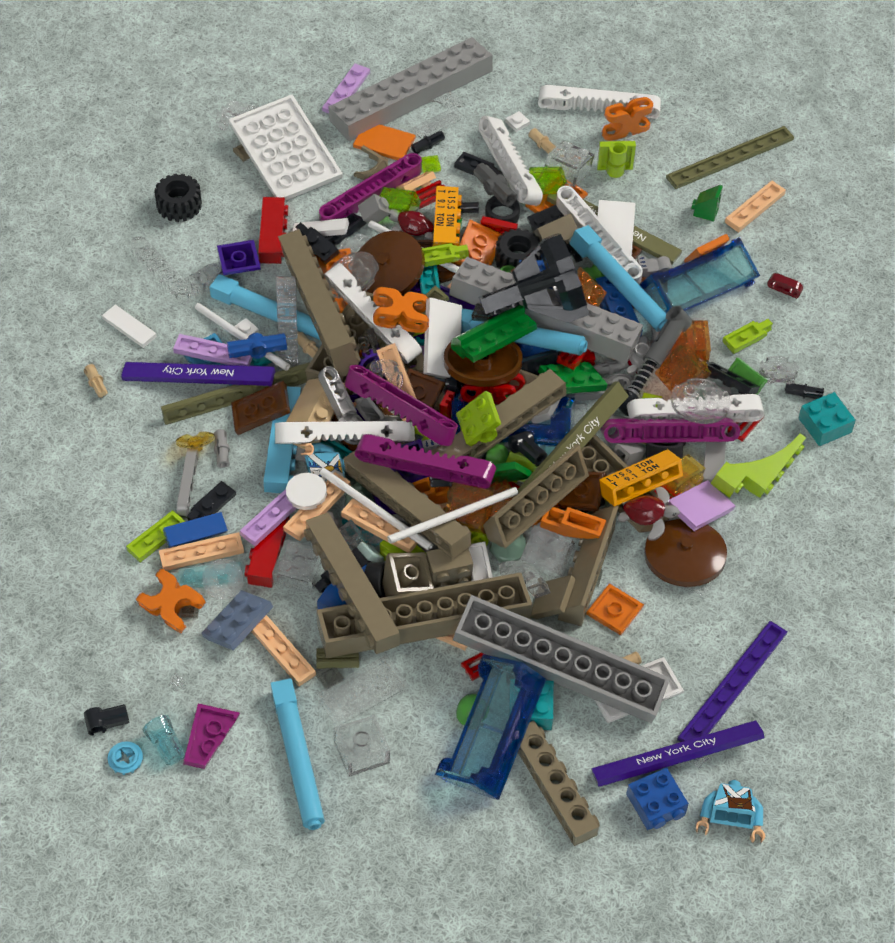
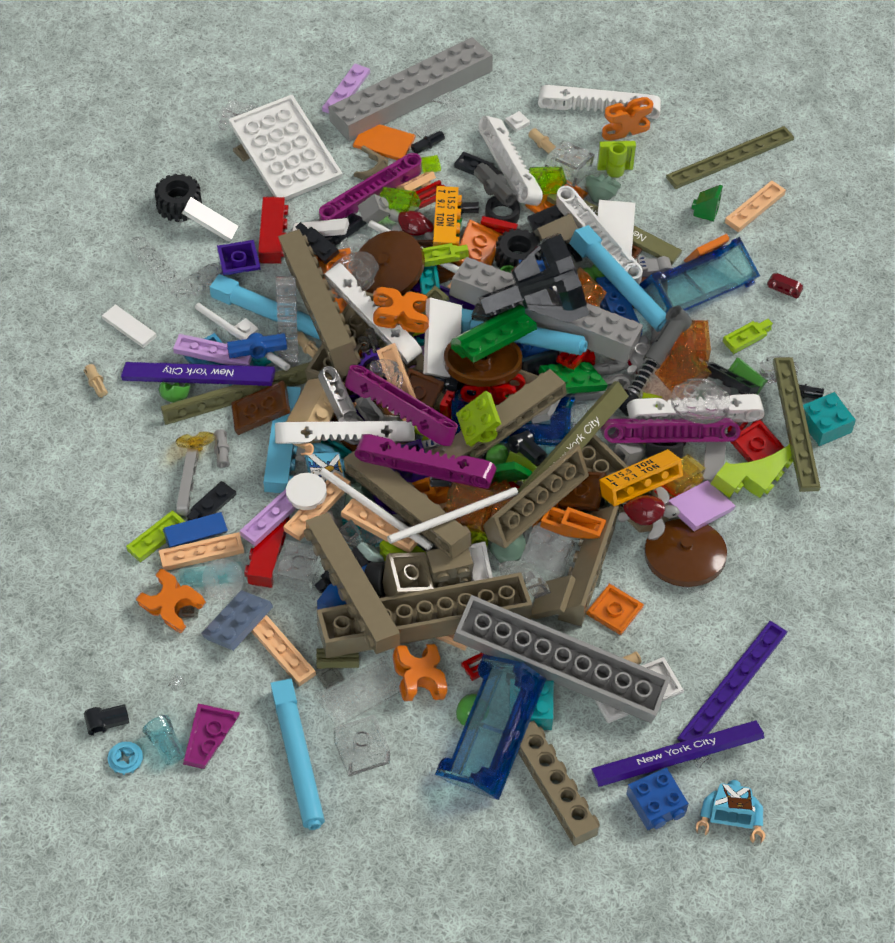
(173, 392): none -> bright green hair
(210, 219): none -> white tile
(419, 672): none -> orange piece
(601, 187): none -> sand green hair
(757, 442): none -> red tile
(796, 424): none -> olive tile

